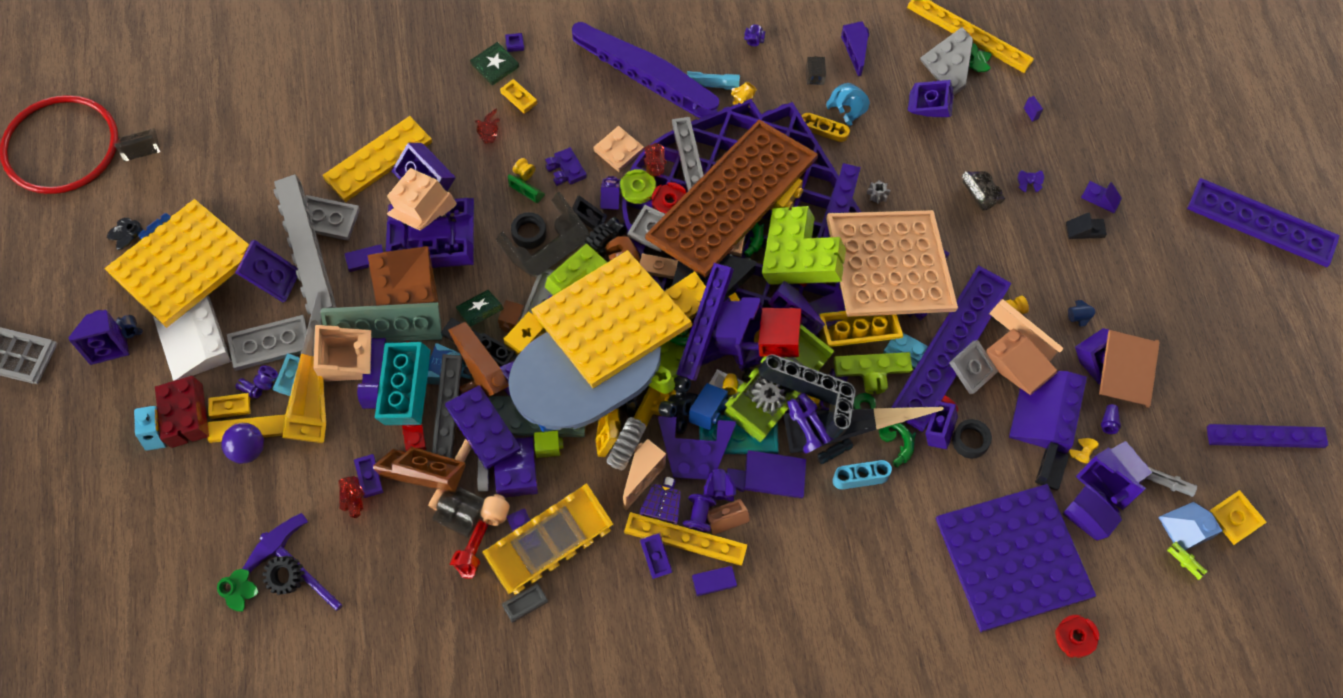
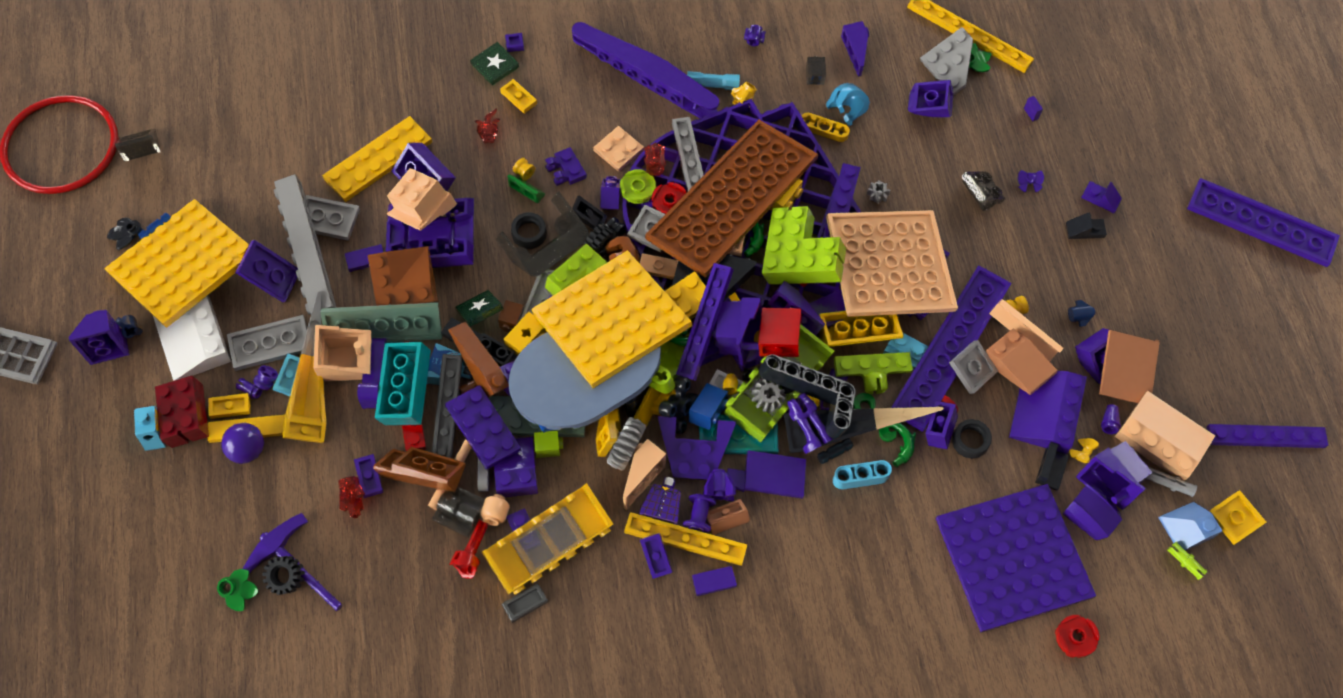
(1165, 436): none -> light nougat slope

